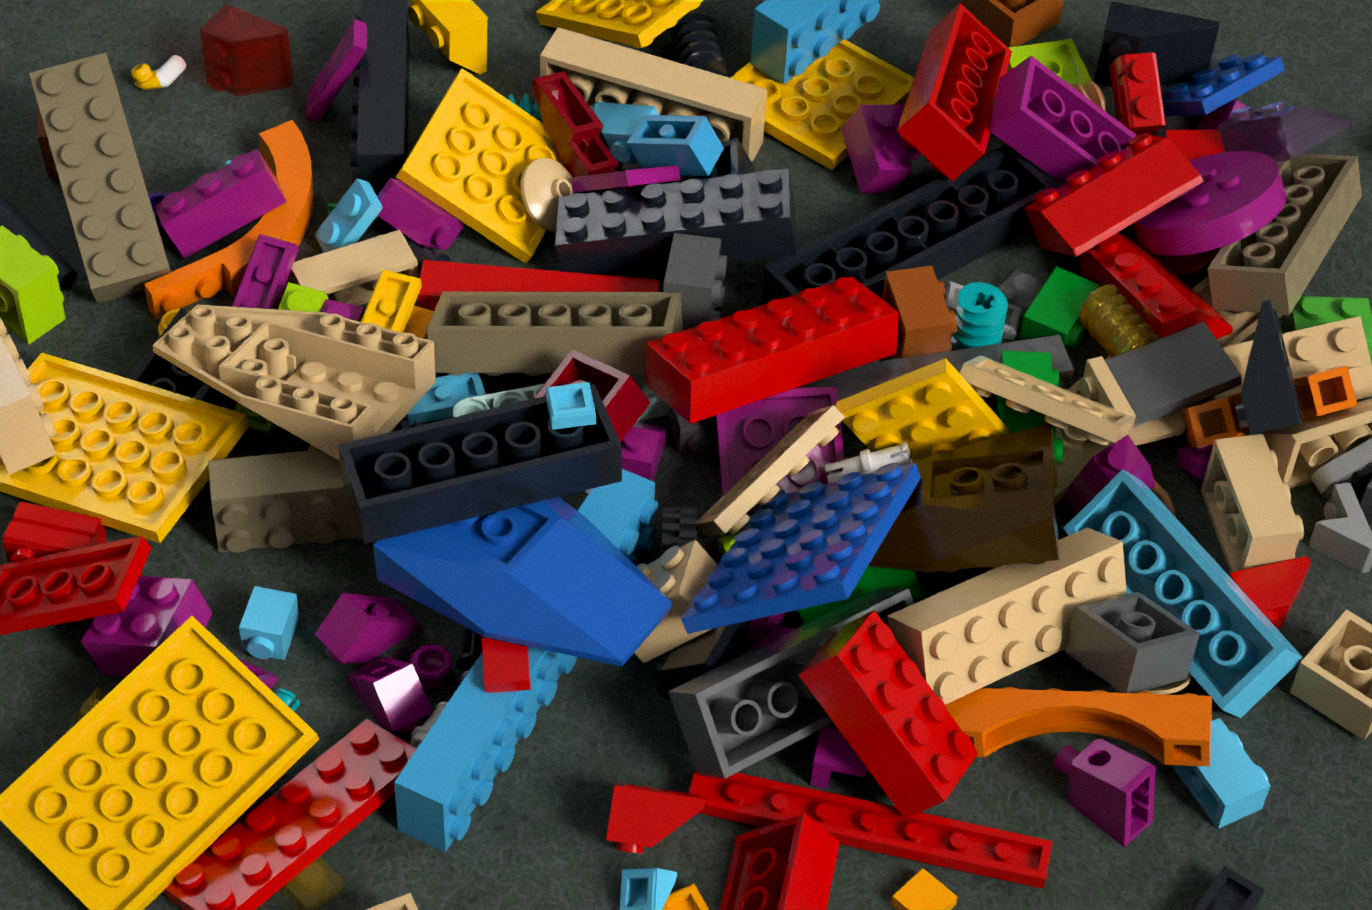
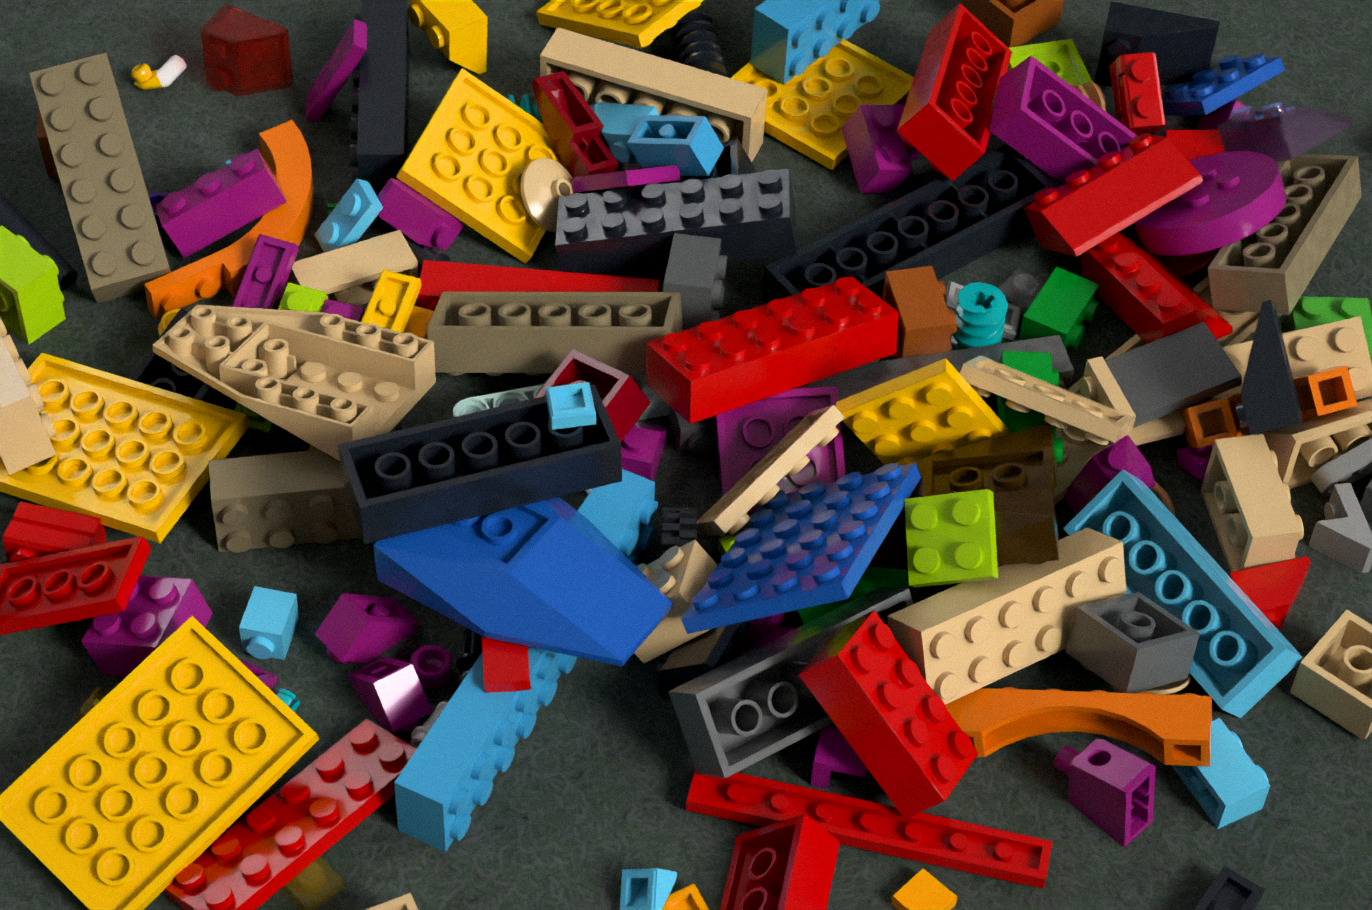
(444, 395): medium azure plate -> none
(648, 814): red slope -> none
(868, 461): white pin -> none
(951, 538): none -> lime plate
(1114, 321): clear yellow piece -> none

